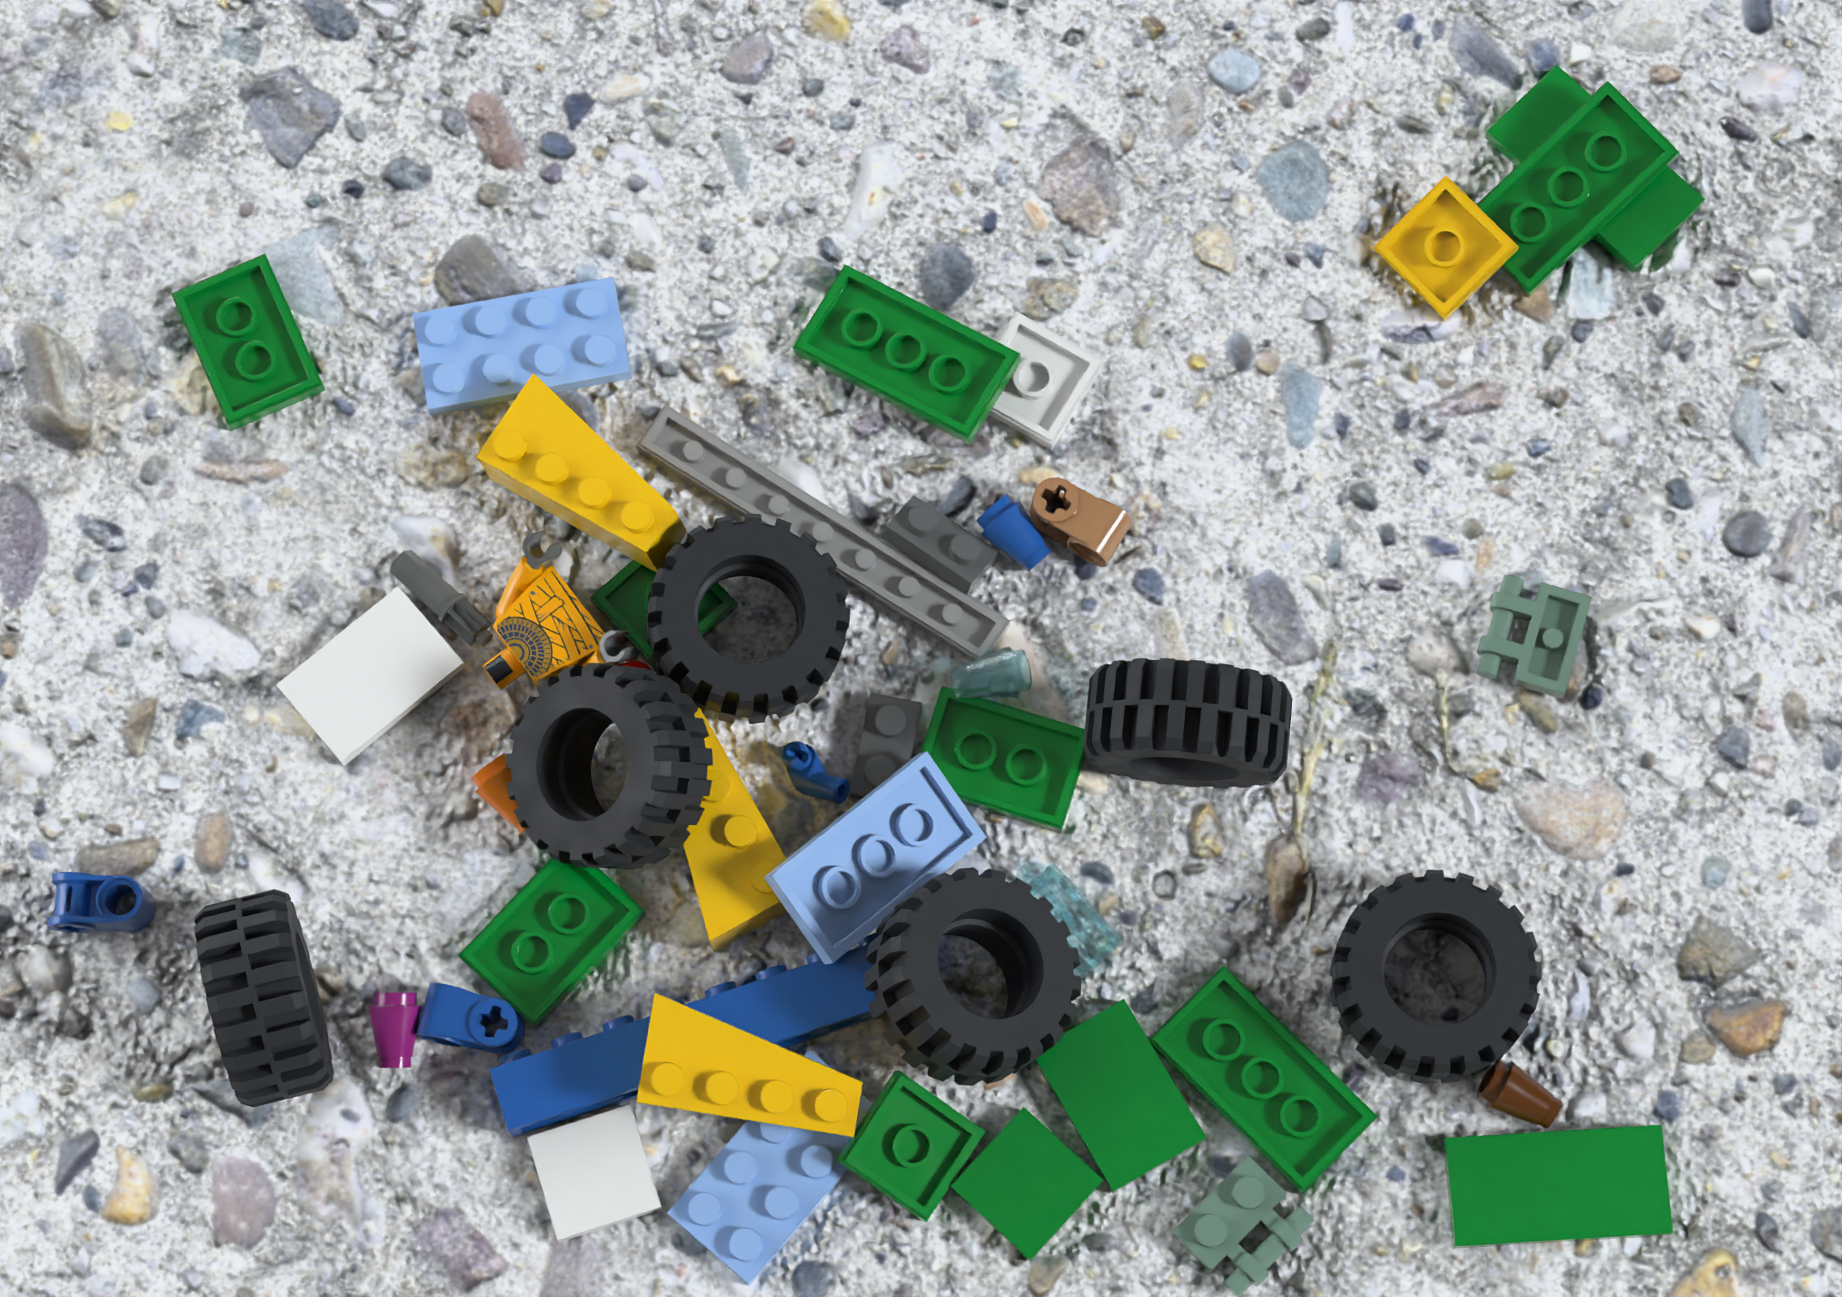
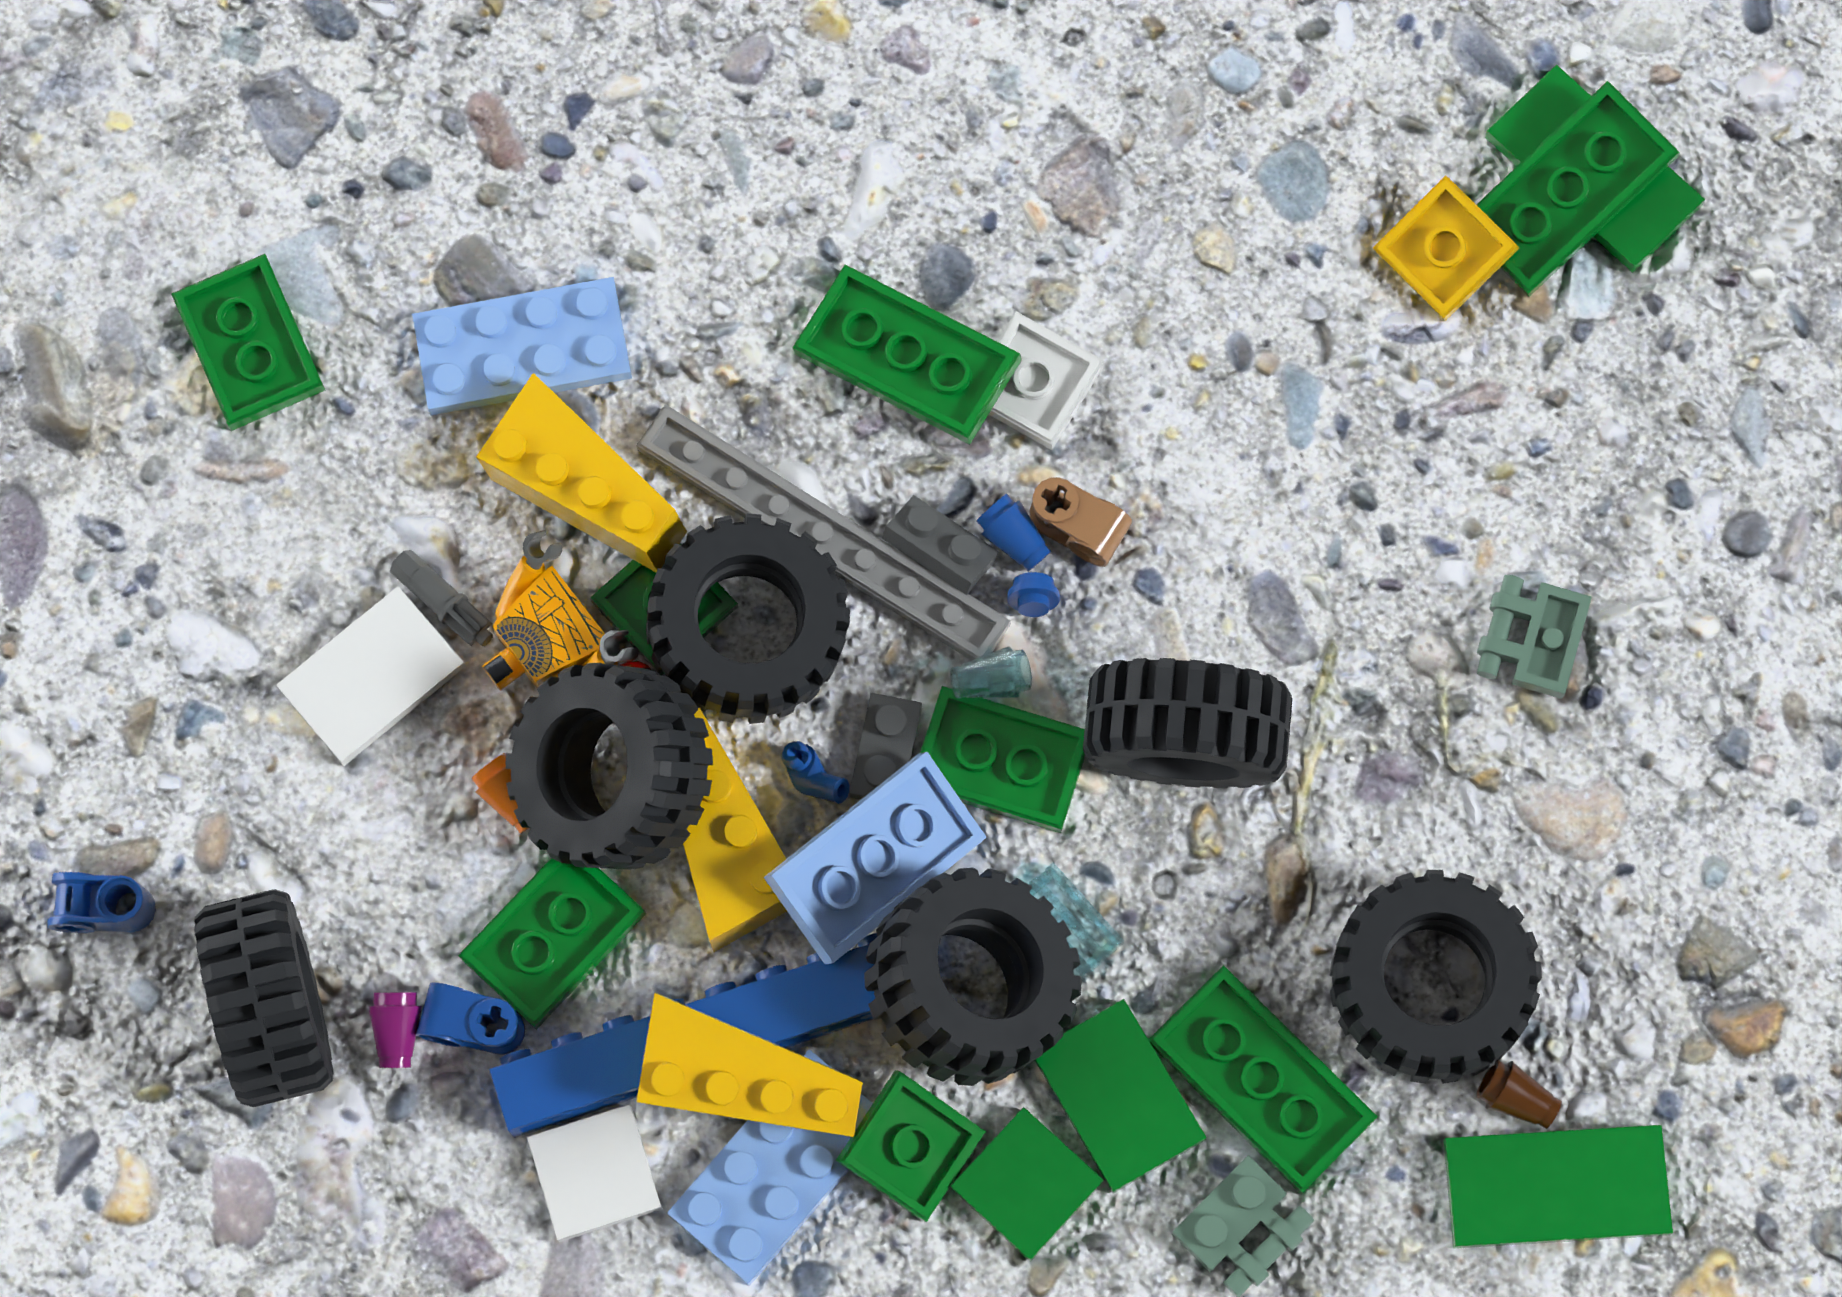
(1033, 594): none -> blue plate

